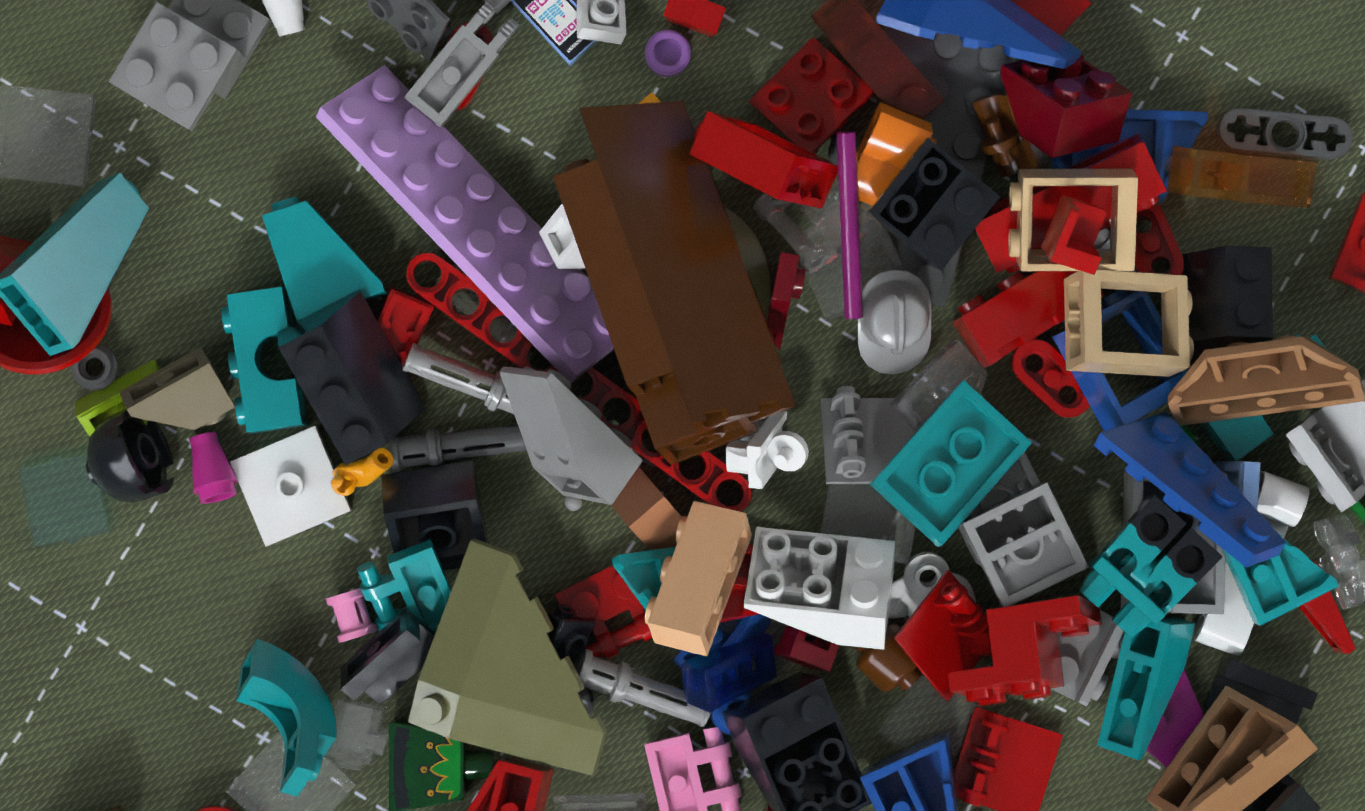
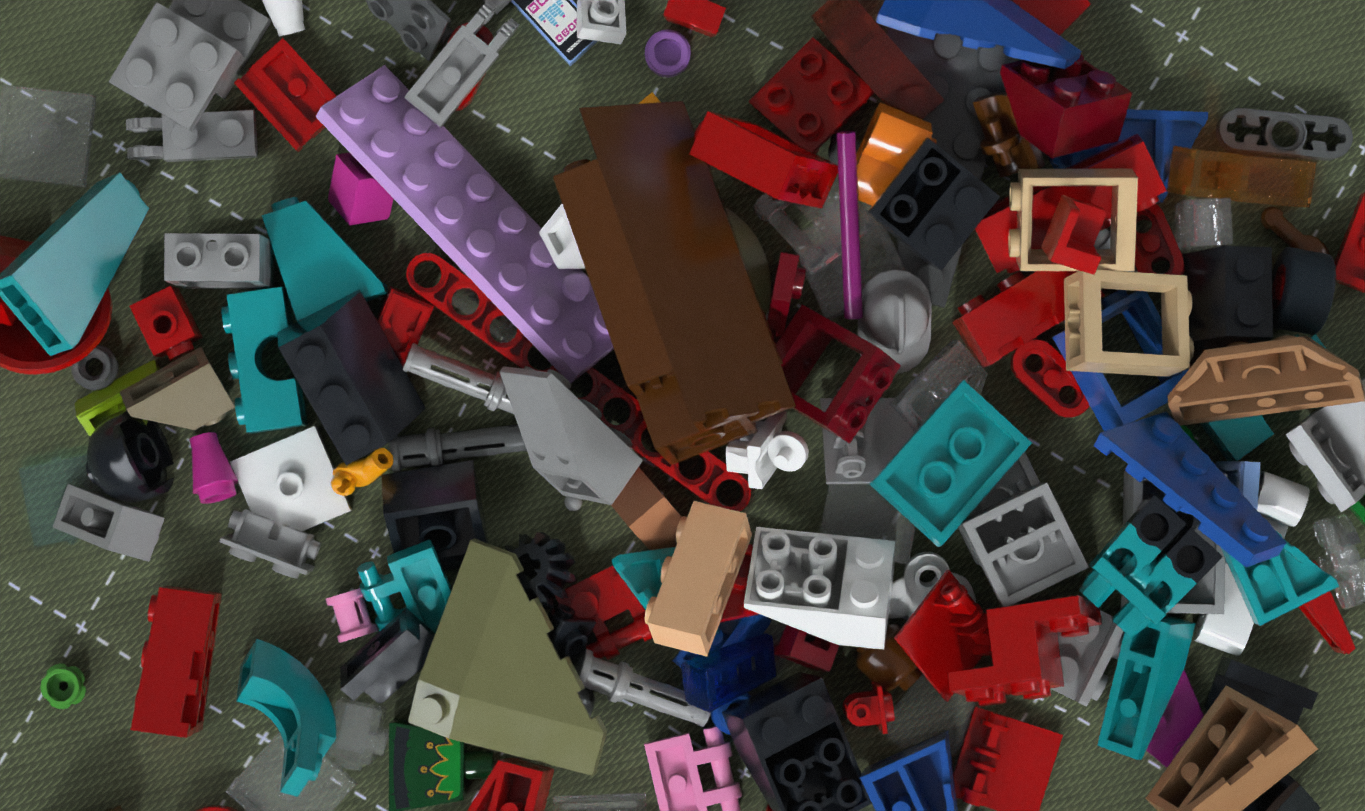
(51, 688): none -> bright green plate
(108, 523): none -> light grey slope
(166, 323): none -> red brick
(177, 662): none -> red wedge
(214, 137): none -> light grey hinge
(228, 263): none -> light grey window
(253, 540): none -> light grey hinge
(287, 93): none -> red plate
(357, 193): none -> dark pink panel
(553, 569): none -> black gear
(870, 708): none -> red hinge
(872, 375): none -> dark red window
(1203, 224): none -> clear brick
(1273, 218): none -> reddish brown piece
(1302, 290): none -> black wheel

